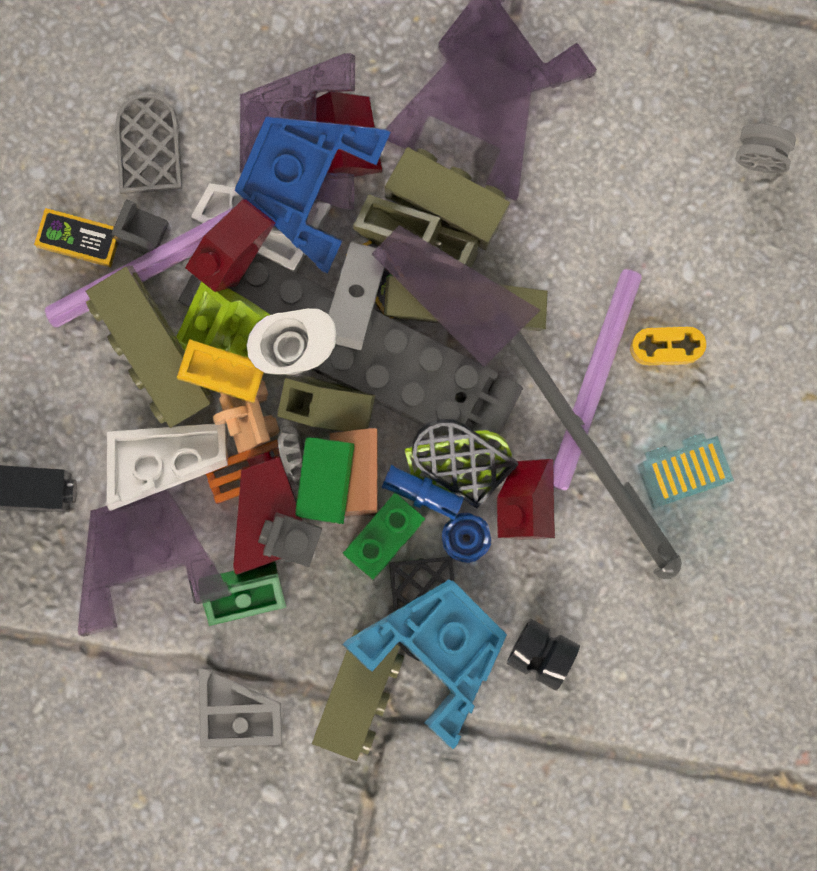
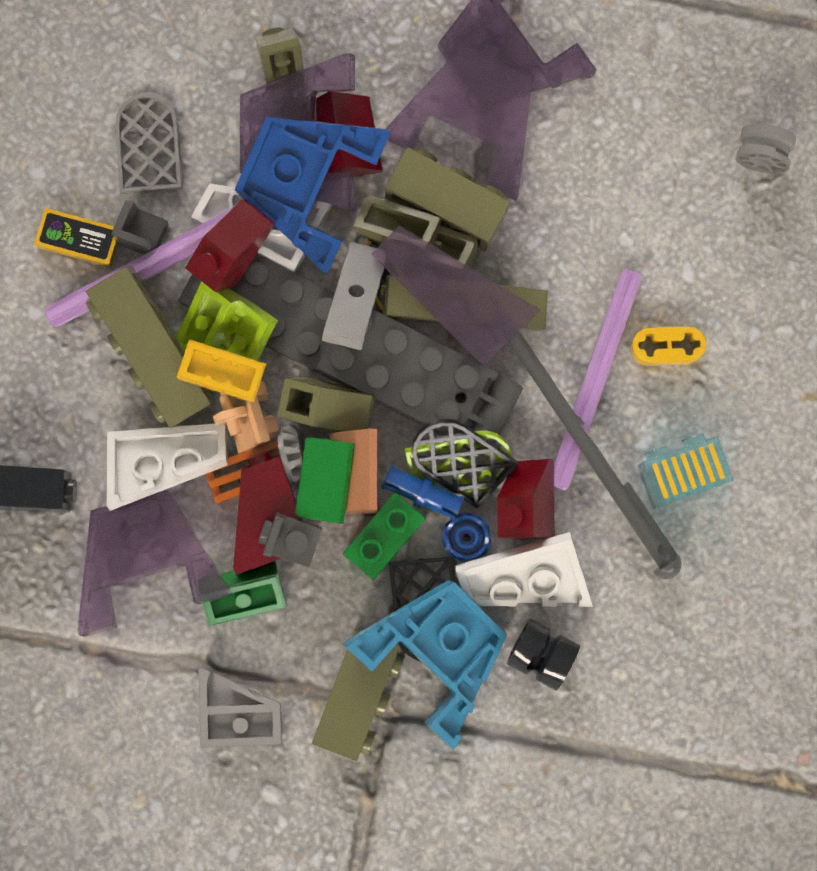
(279, 53): none -> olive slope
(291, 341): white piece -> none
(530, 573): none -> white wing

